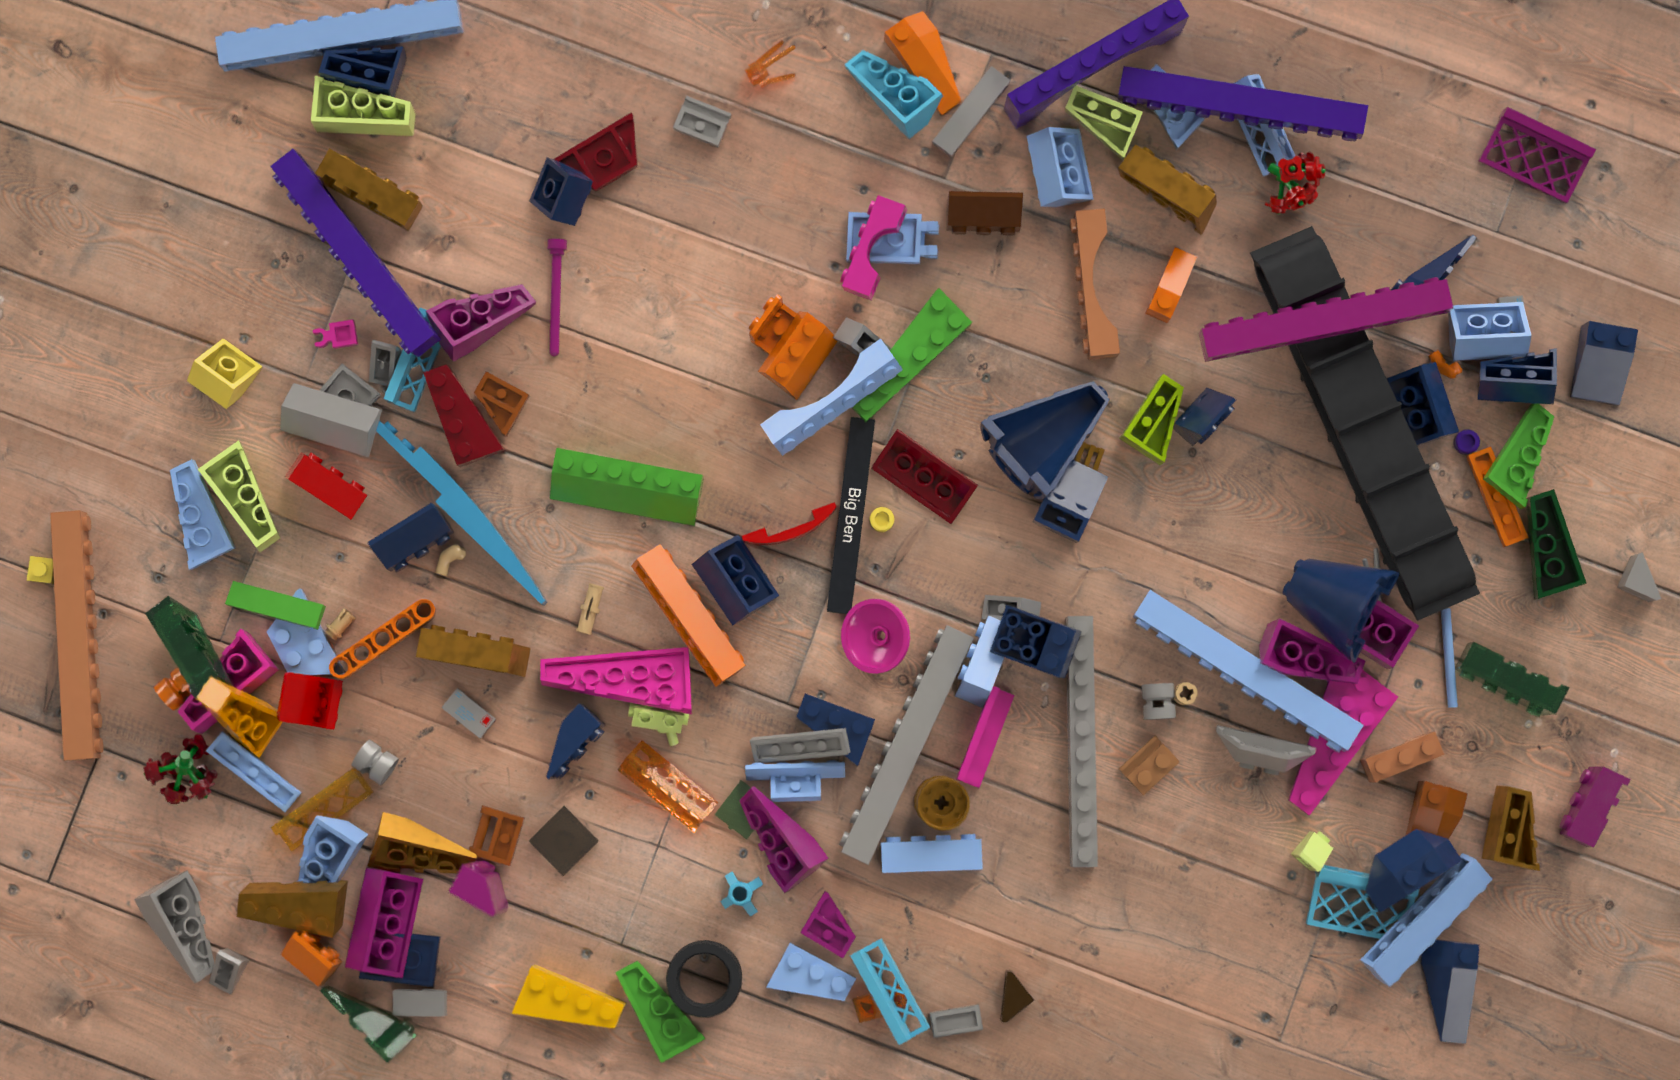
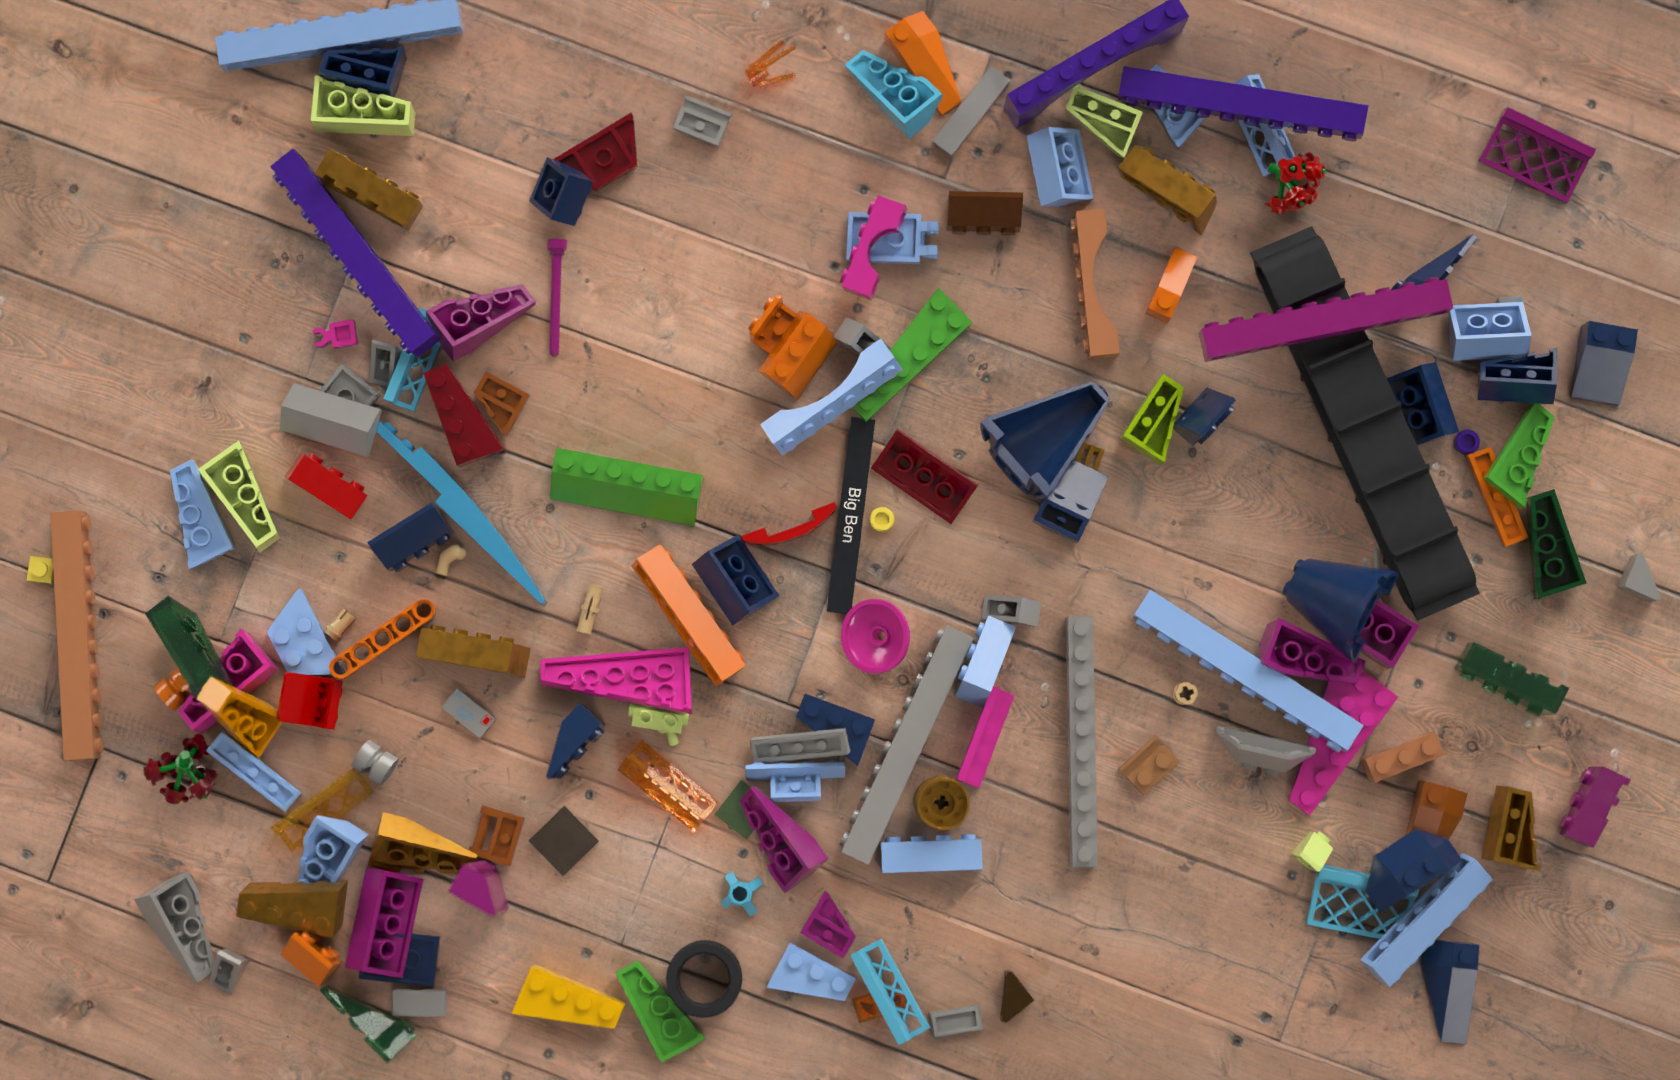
(223, 373): light yellow slope -> none
(275, 605): bright green tile -> none
(1035, 641): dark blue slope -> none
(1158, 692): light grey wheel -> none
(1444, 368): orange arm -> none
(1449, 658): light blue bar -> none

